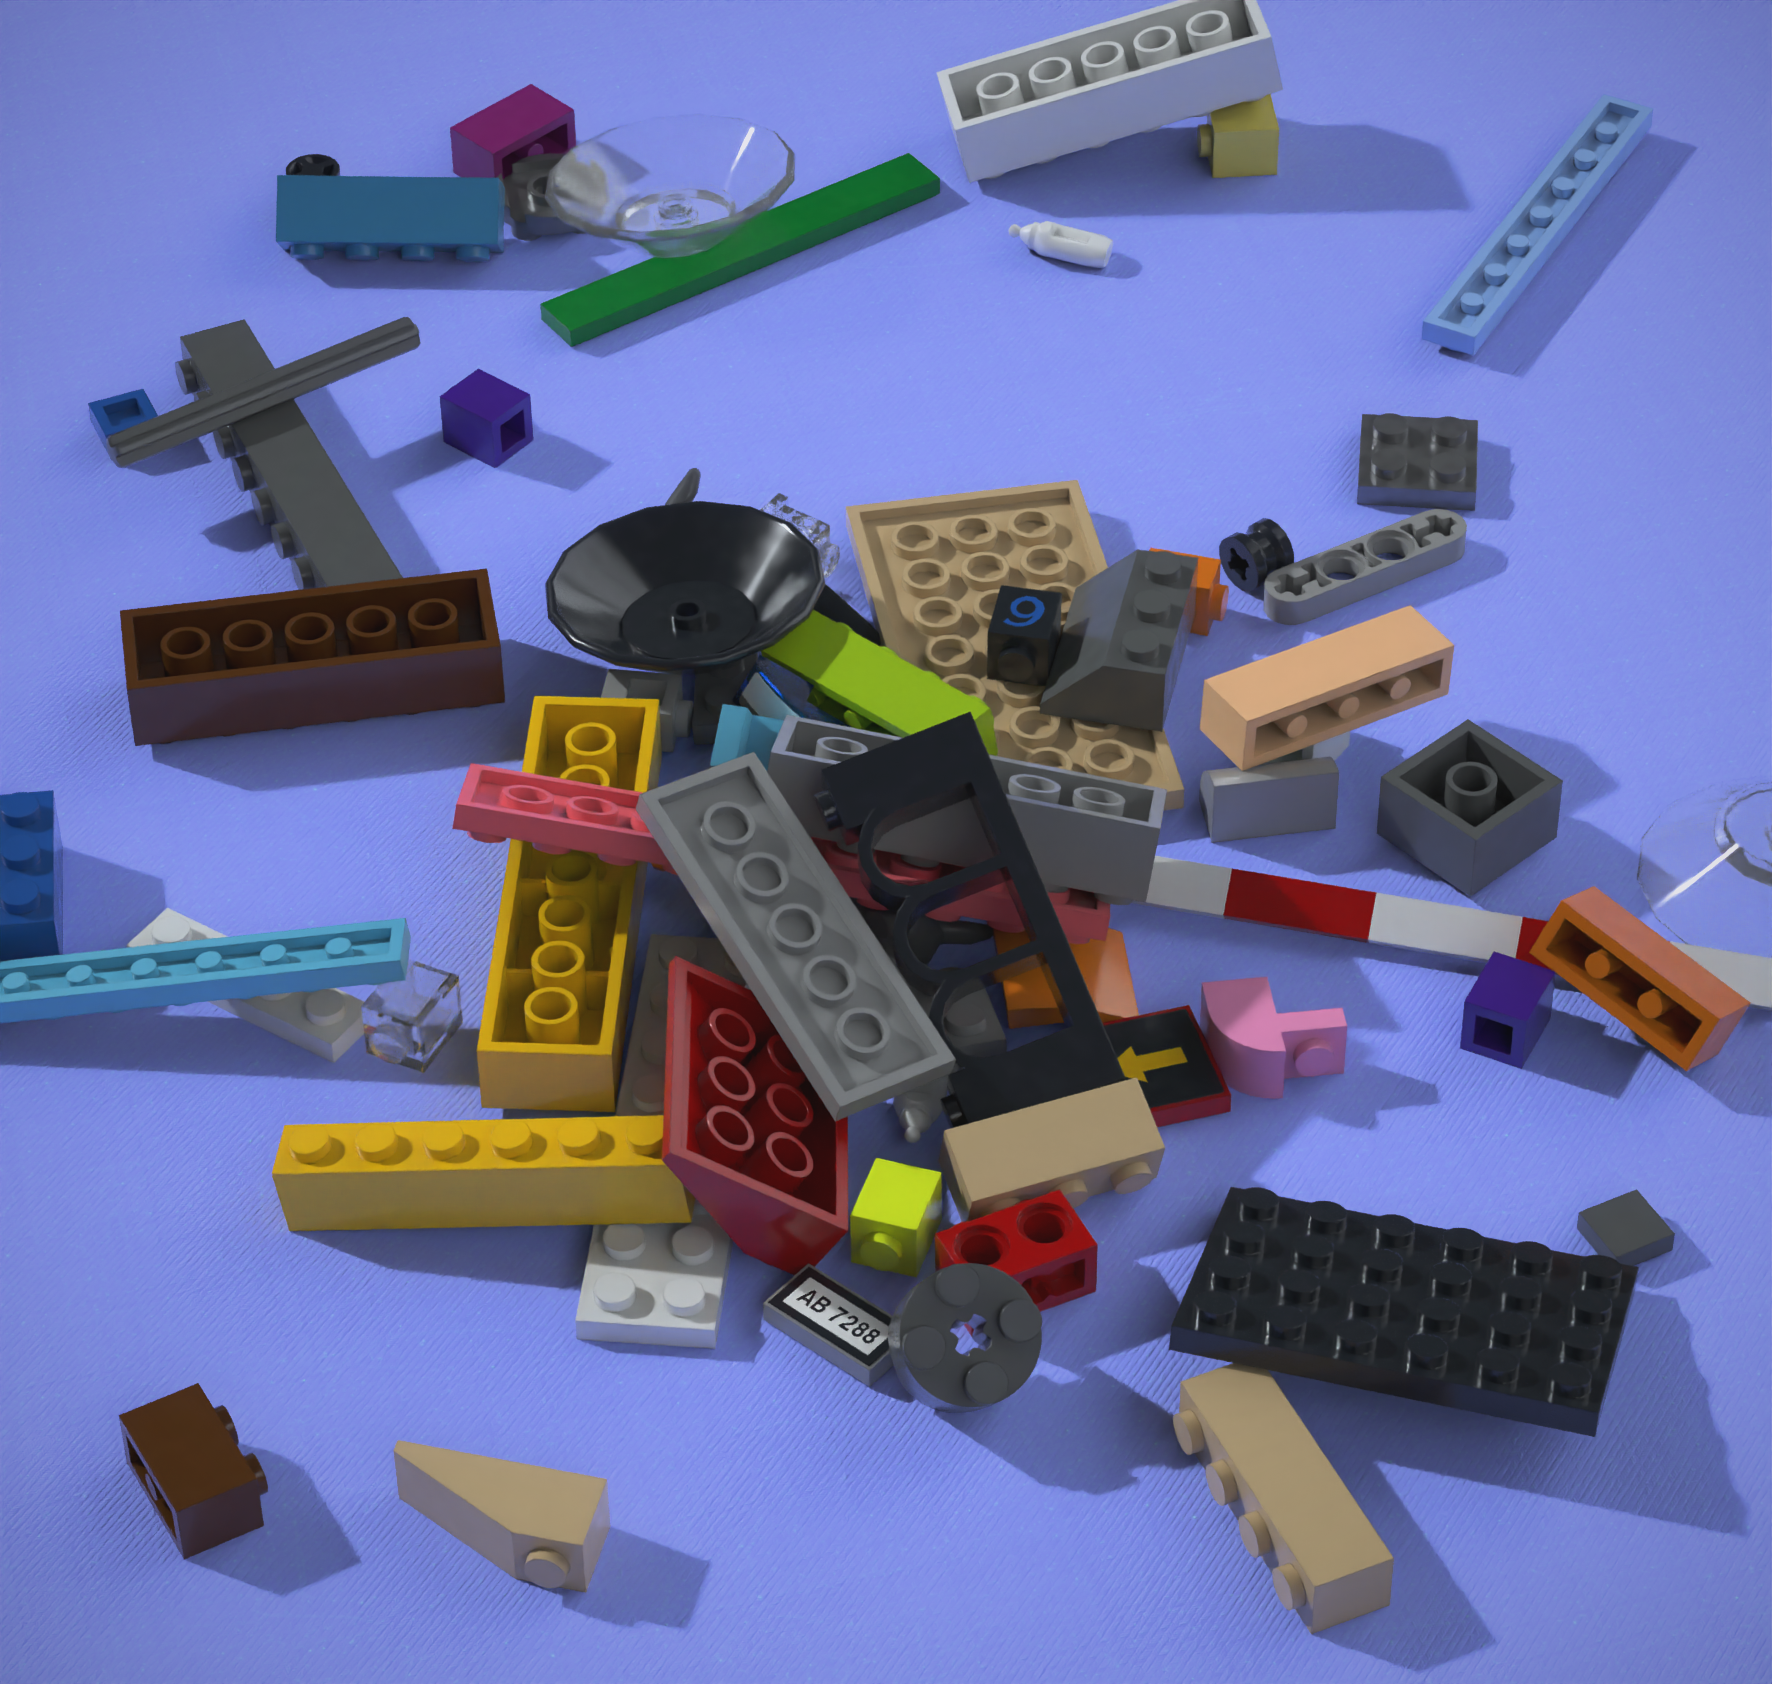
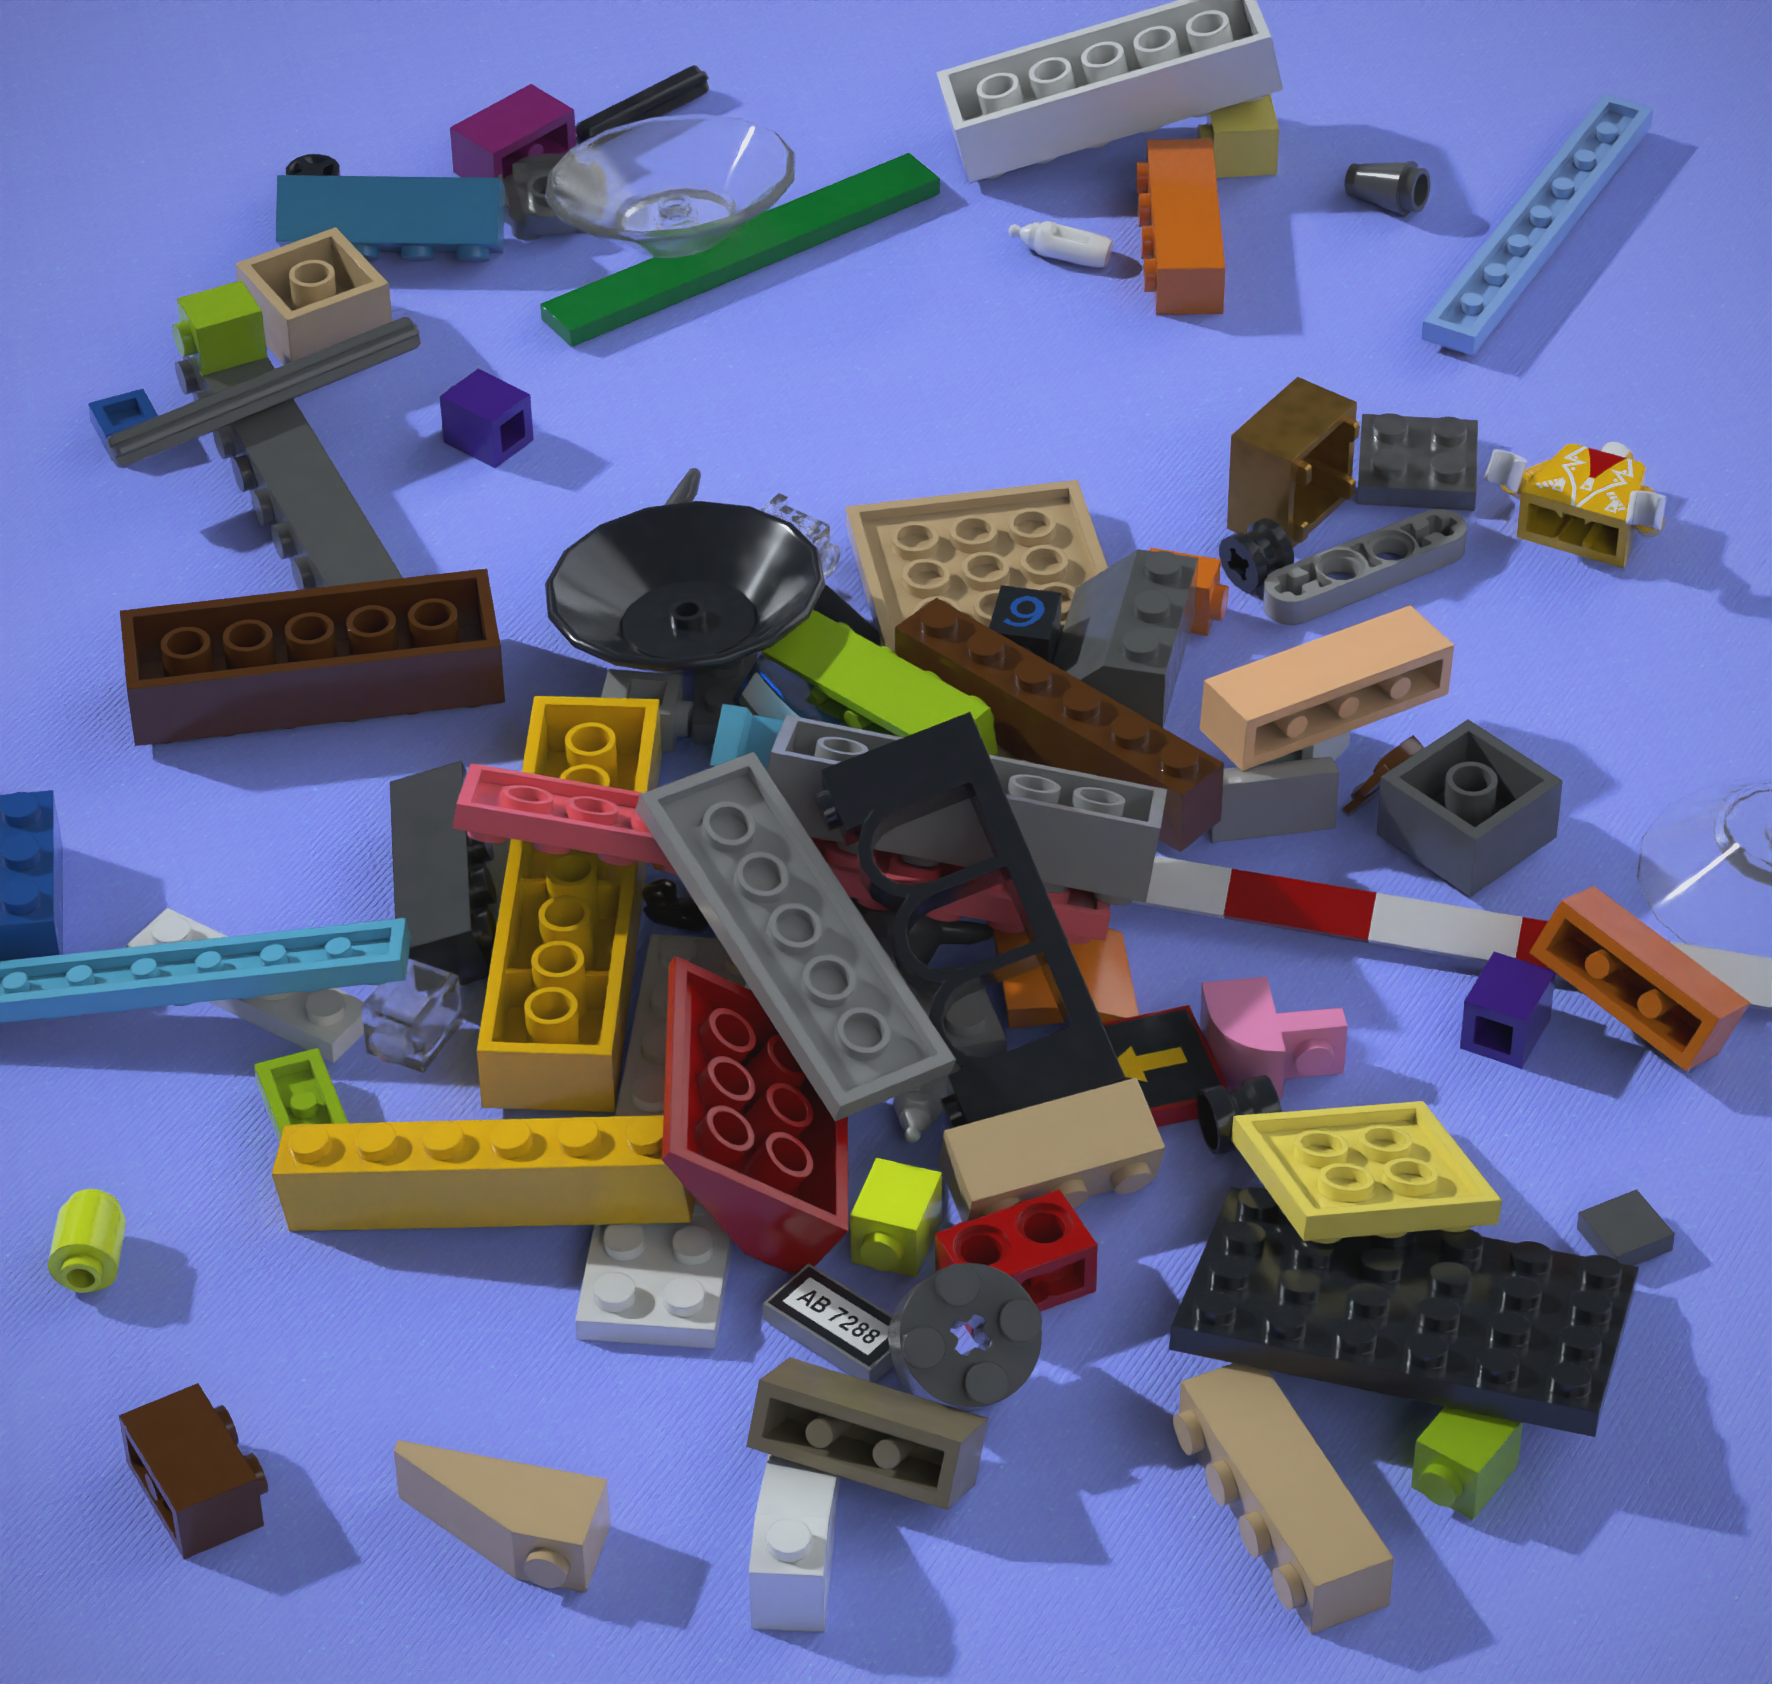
(87, 1241): none -> neon yellow brick
(220, 328): none -> lime brick
(298, 1091): none -> lime plate
(315, 294): none -> tan brick
(441, 875): none -> black brick
(651, 102): none -> black axle
(668, 909): none -> black arm
(792, 1547): none -> white slope
(867, 1432): none -> dark tan brick
(1063, 721): none -> reddish brown brick
(1181, 226): none -> orange brick
(1218, 1106): none -> black wheel
(1293, 460): none -> pearl gold container
(1365, 1171): none -> light yellow plate
(1370, 789): none -> reddish brown piece
(1390, 185): none -> dark grey cone
(1465, 1459): none -> lime brick
(1582, 500): none -> yellow torso

